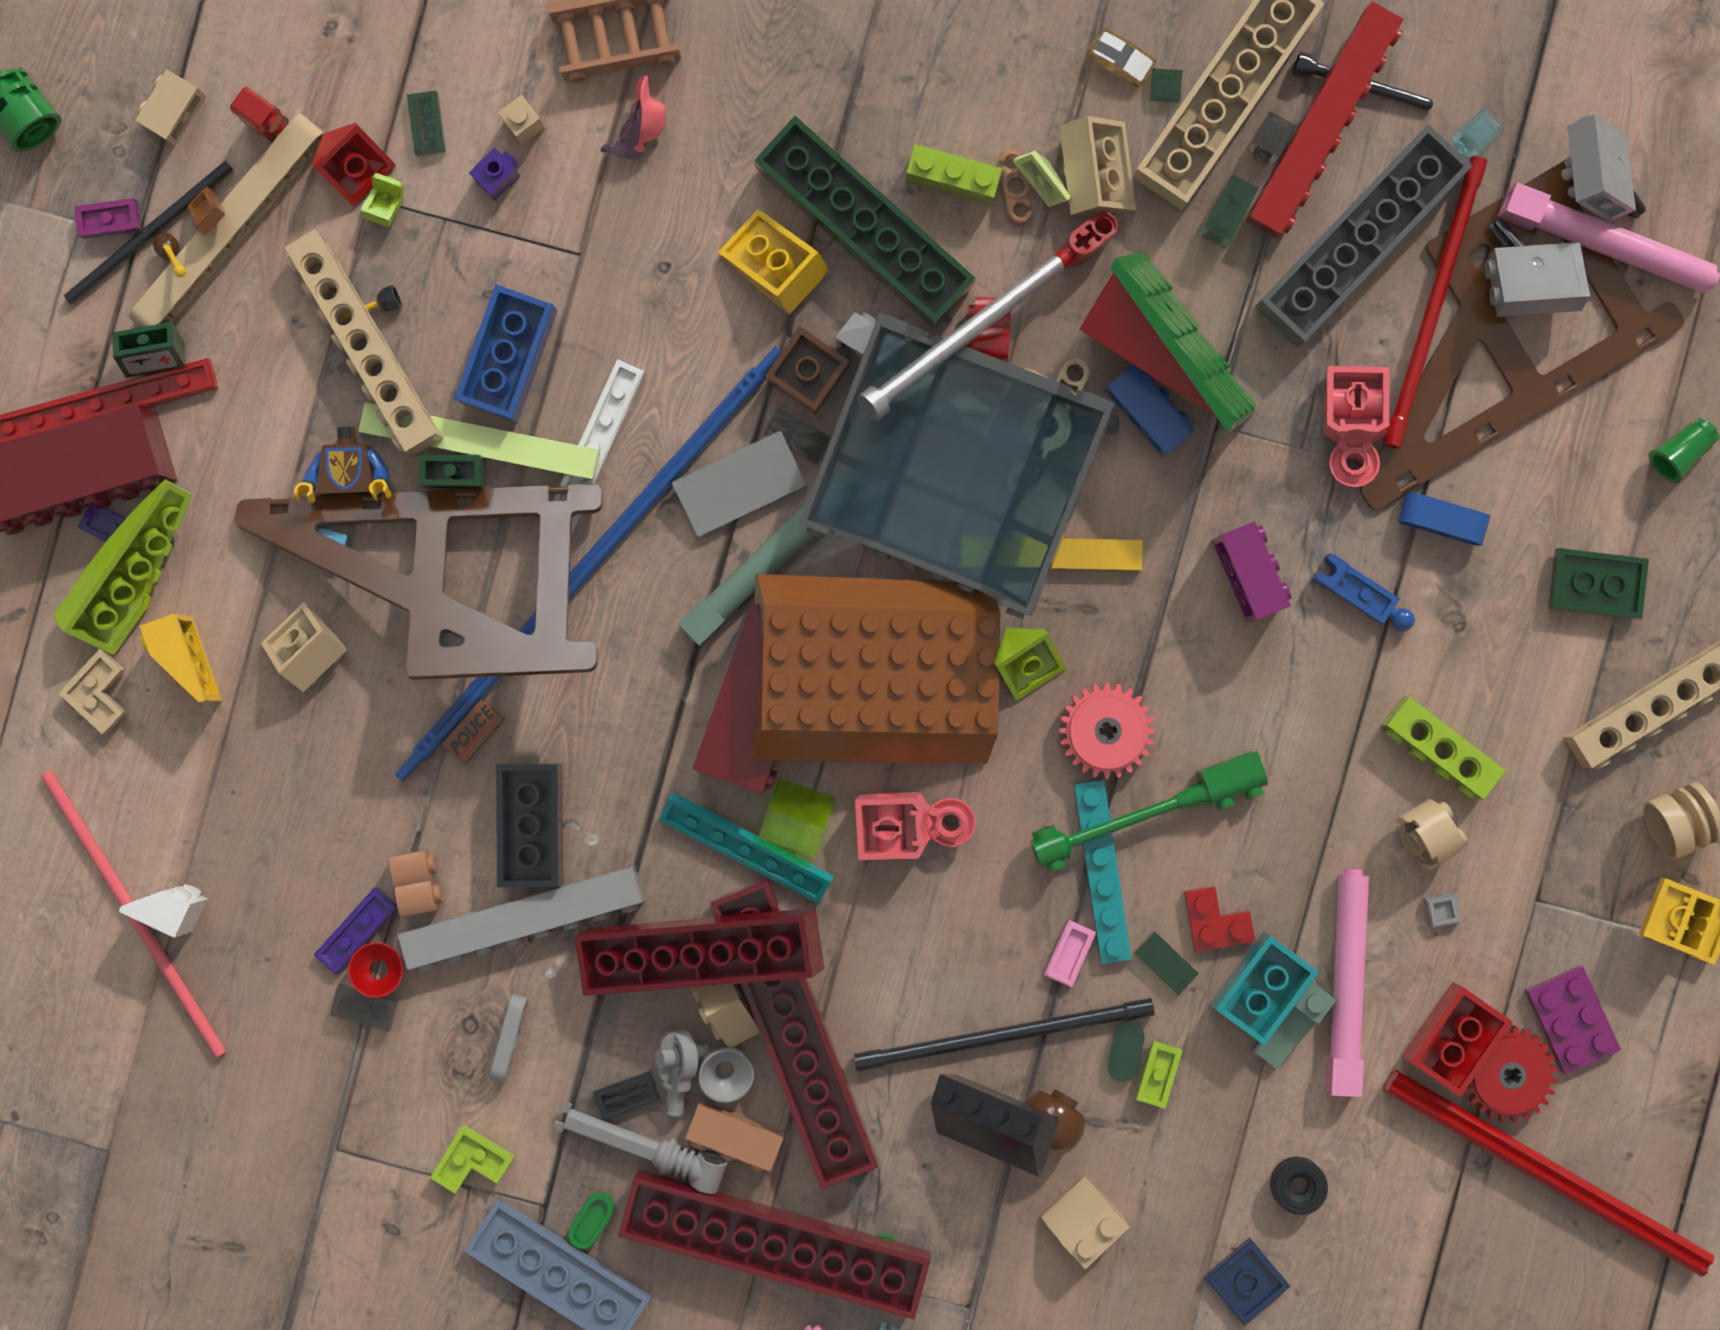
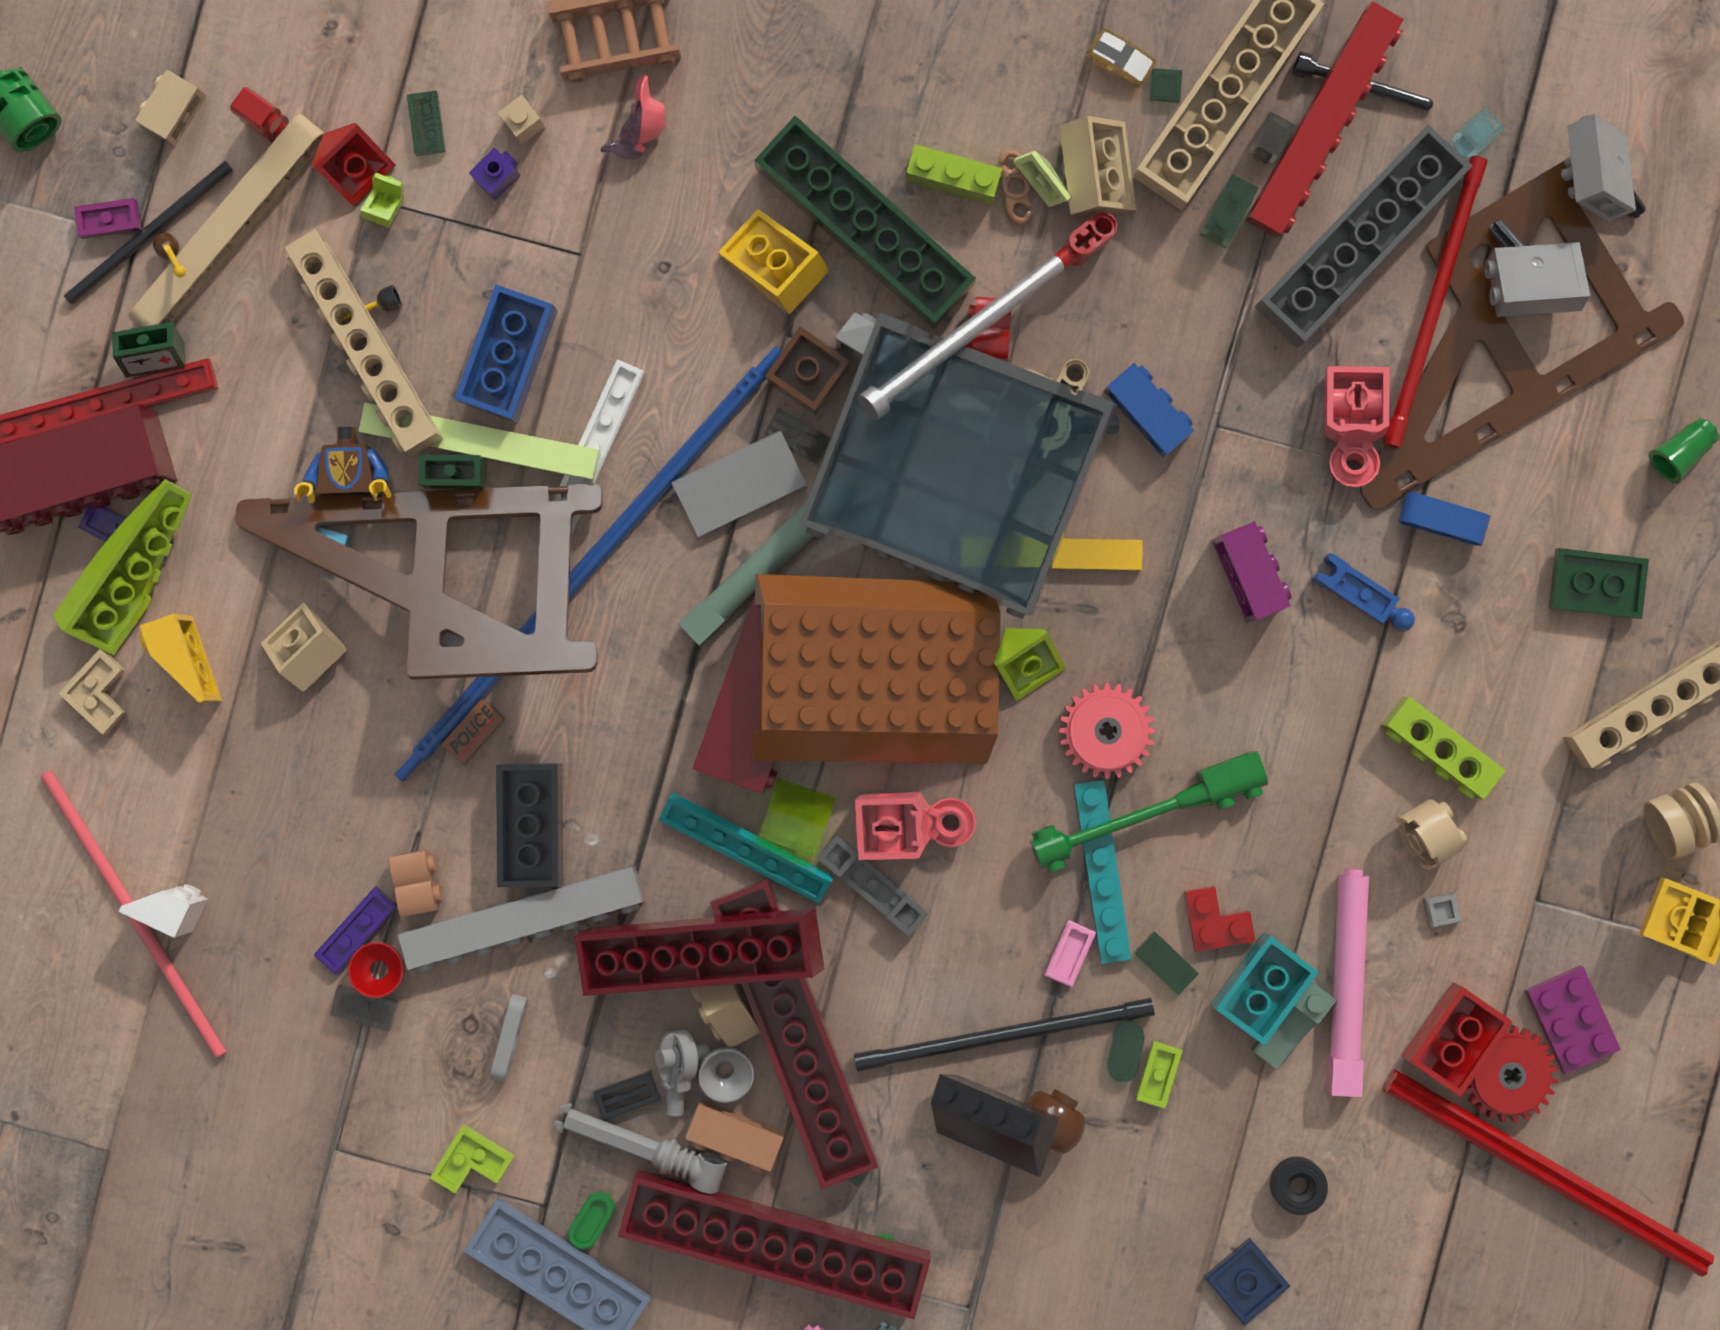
(205, 210): dark orange tile -> none
(873, 885): none -> dark grey slope
(1085, 1222): tan slope -> none
(1156, 333): piece -> none
(1535, 210): bright pink brick -> none

